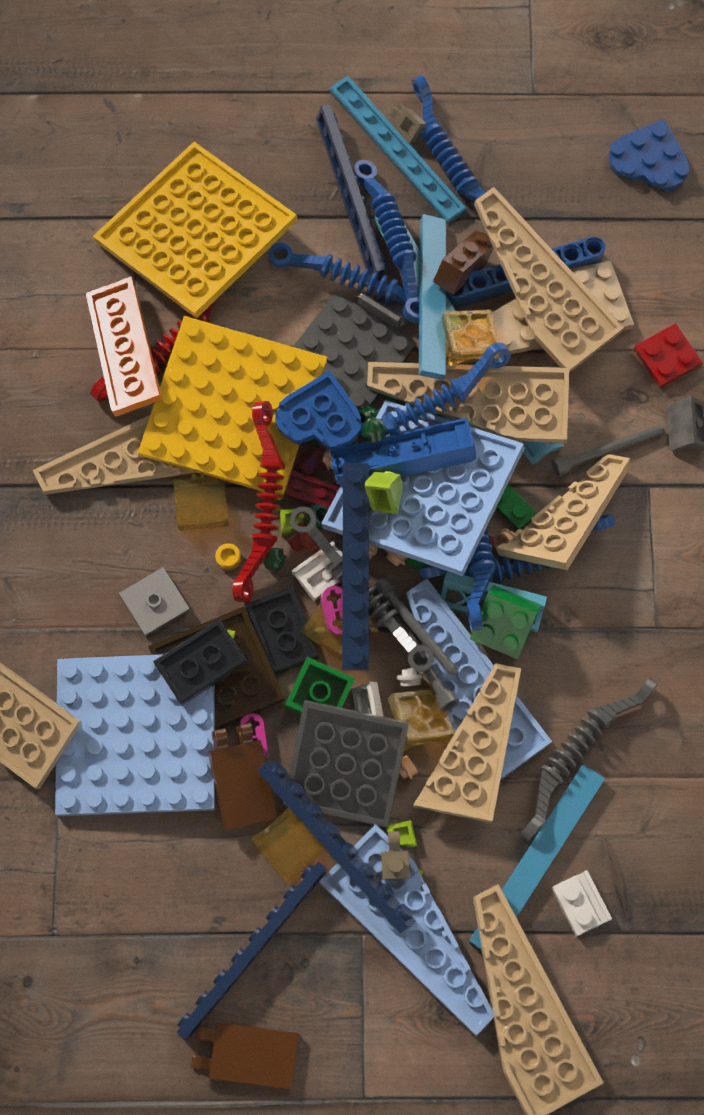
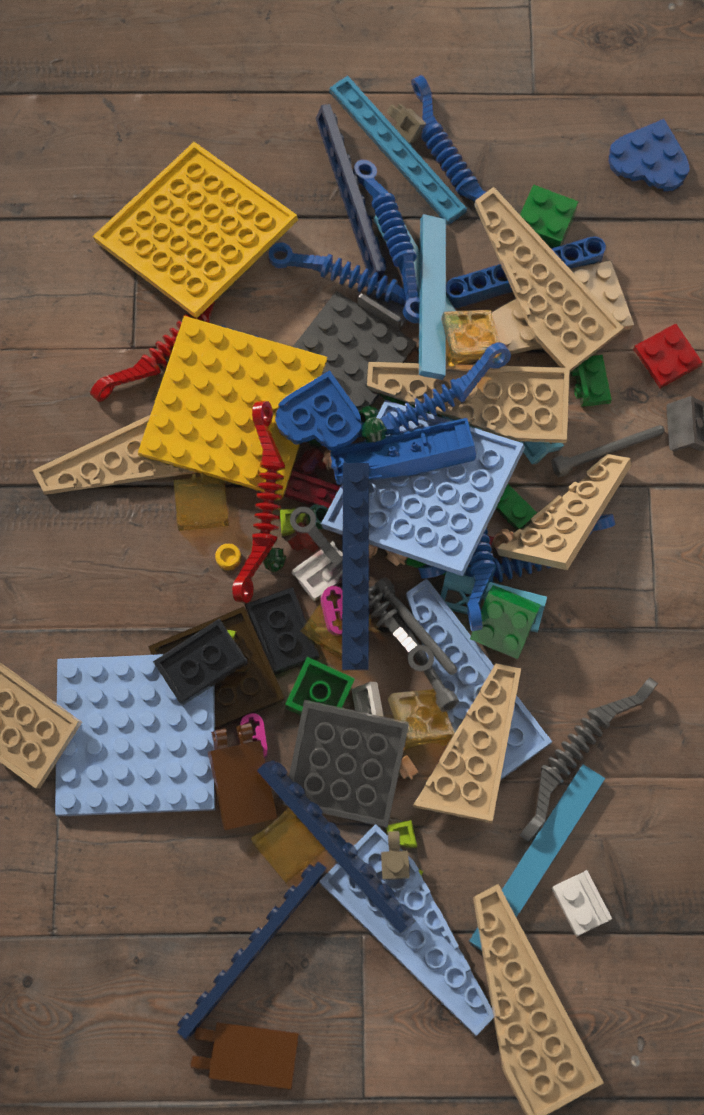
(123, 347): plate -> none
(154, 602): light grey plate -> none
(384, 491): lime slope -> none
(409, 677): white plate -> none
(467, 257): reddish brown arch -> none
(549, 215): none -> green brick
(592, 382): none -> green bracket

